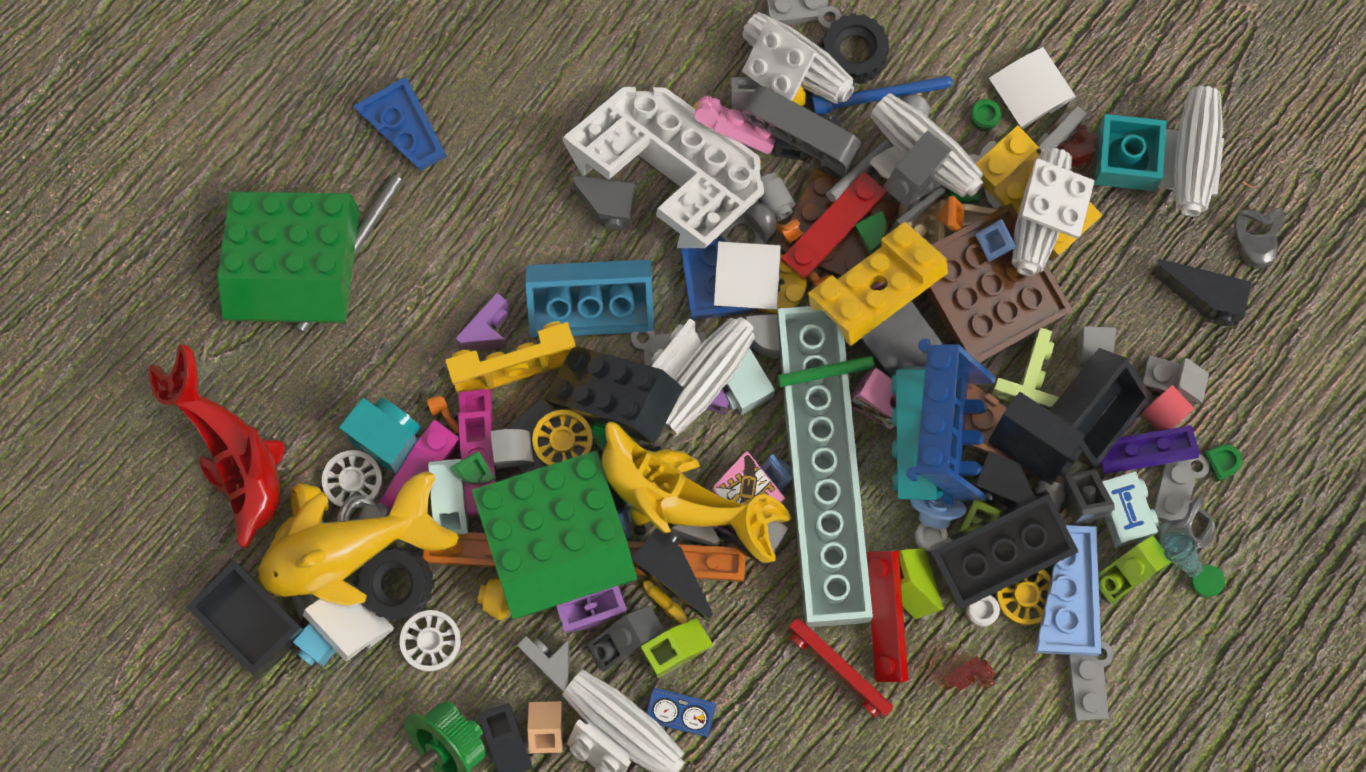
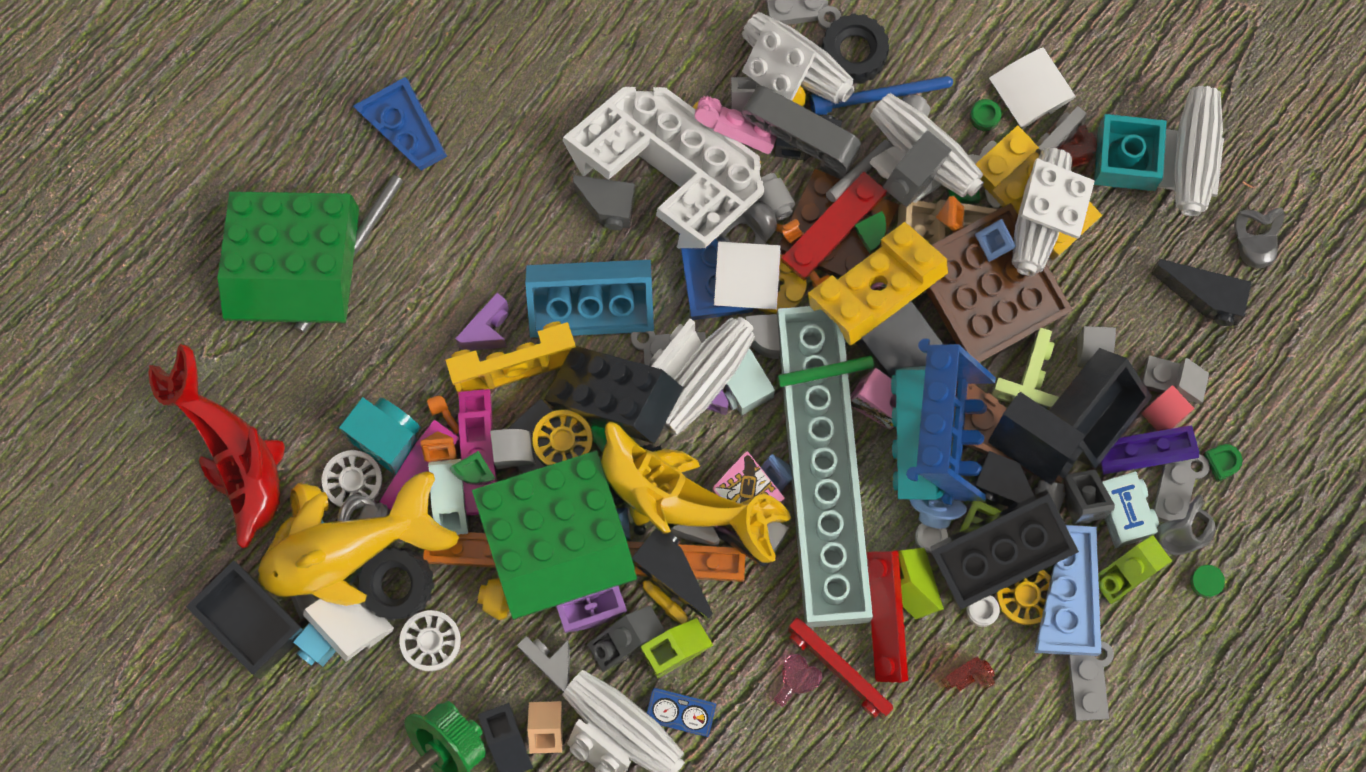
(438, 447): none -> orange slope
(797, 678): none -> clear pink rock
(919, 208): dark grey piece -> none
(1183, 553): clear light blue cone -> none

